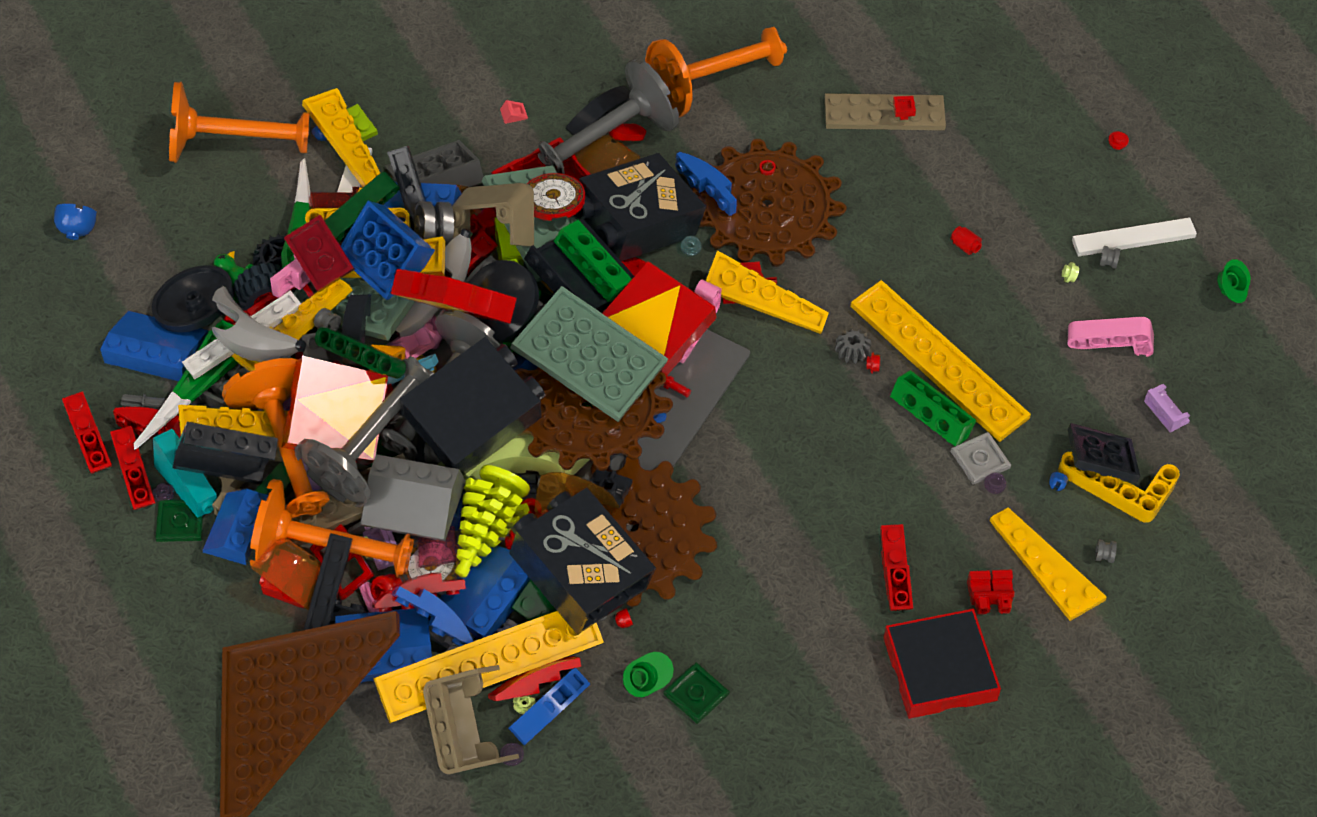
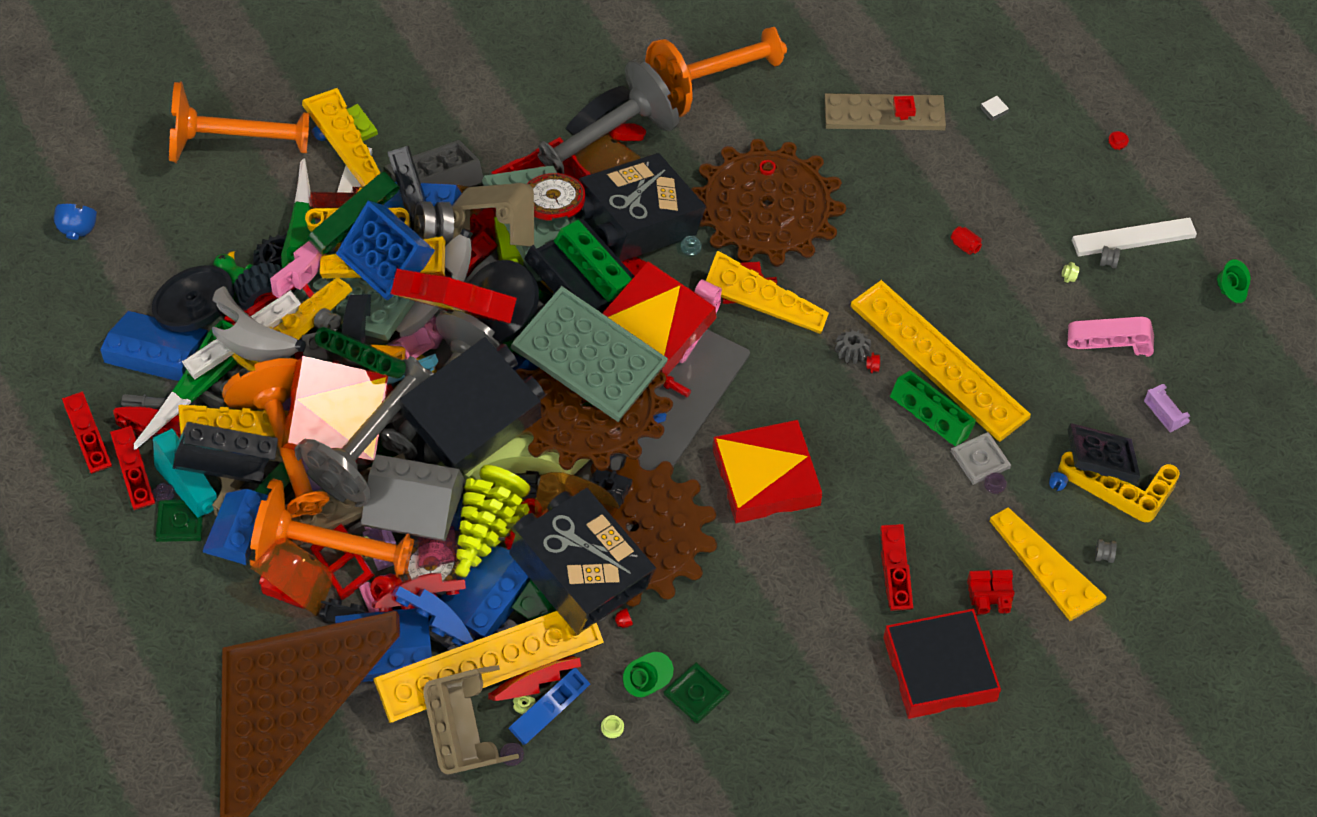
(319, 253): dark red plate -> none
(328, 581): black tile -> none
(513, 112): coral slope -> none
(612, 726): none -> yellowish green plate
(706, 177): blue slope -> none
(767, 471): none -> red tile
(994, 108): none -> white tile

